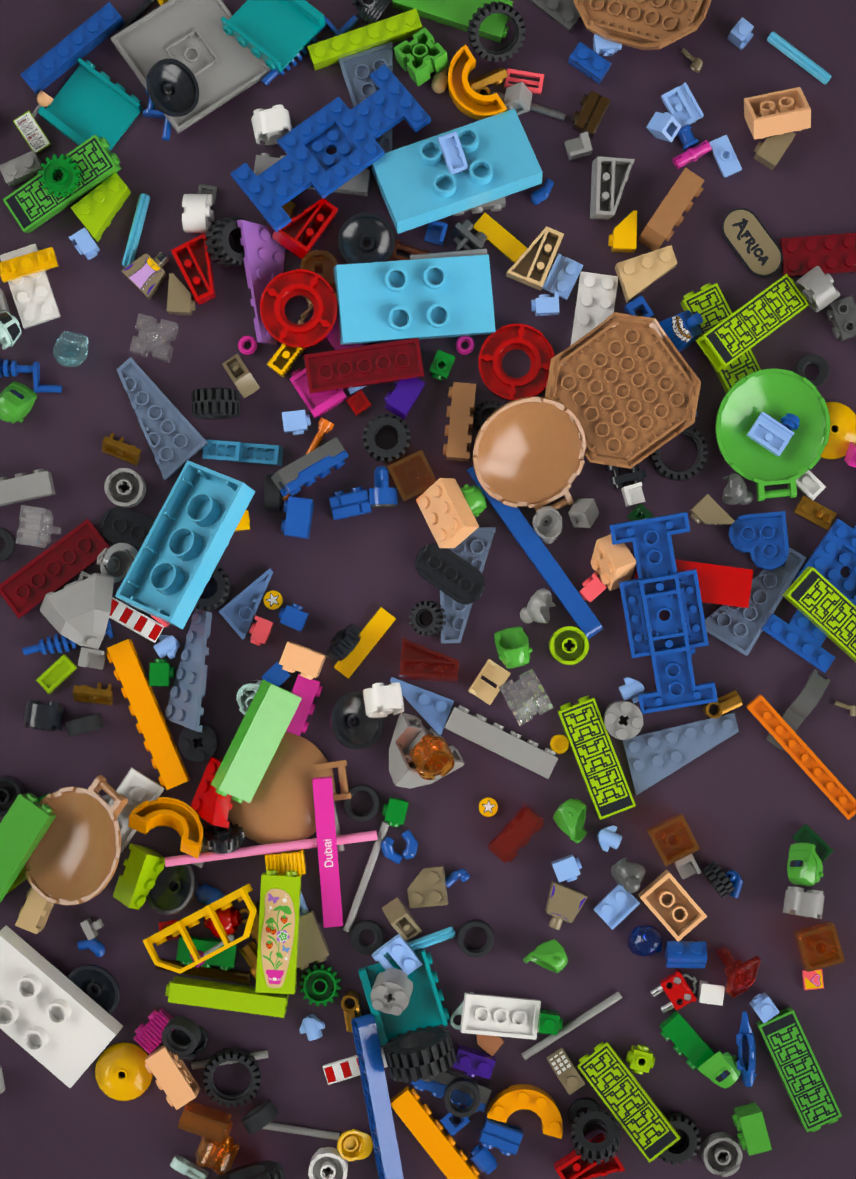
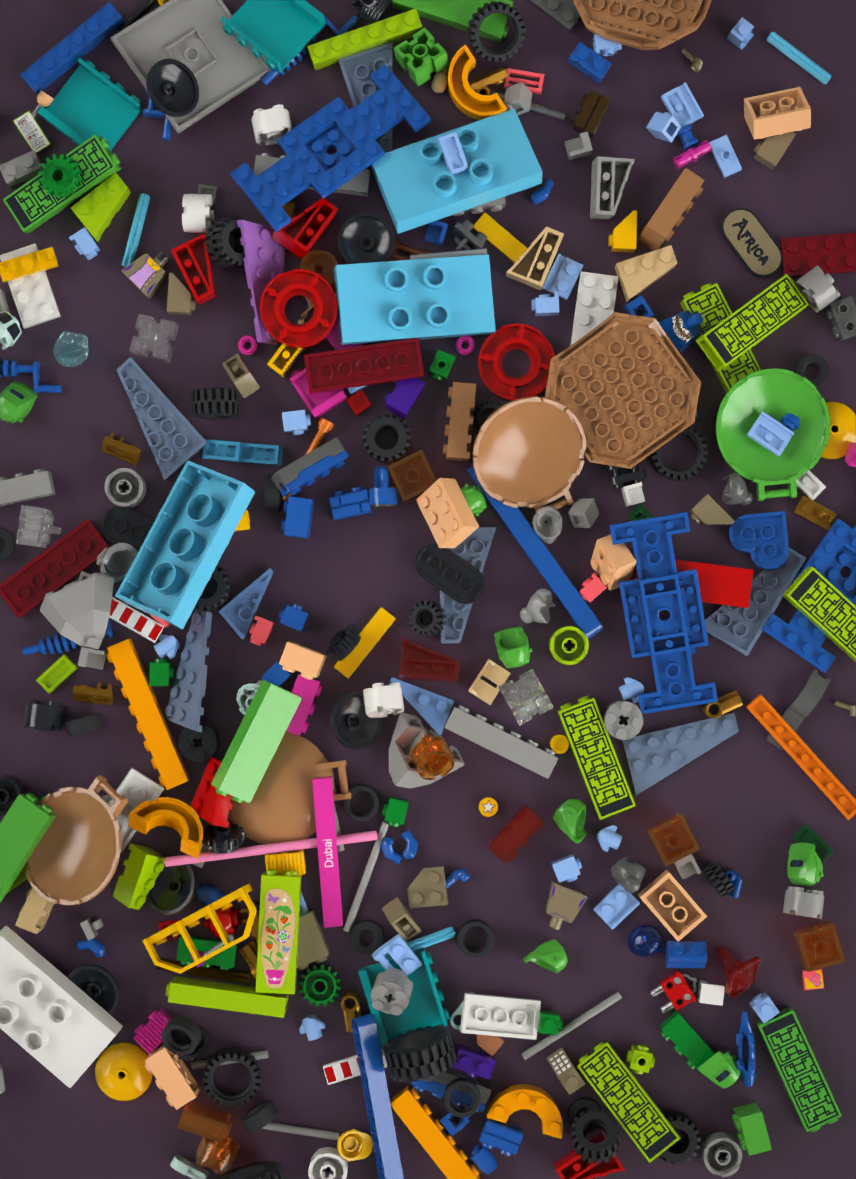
(273, 600): yellow tile -> none

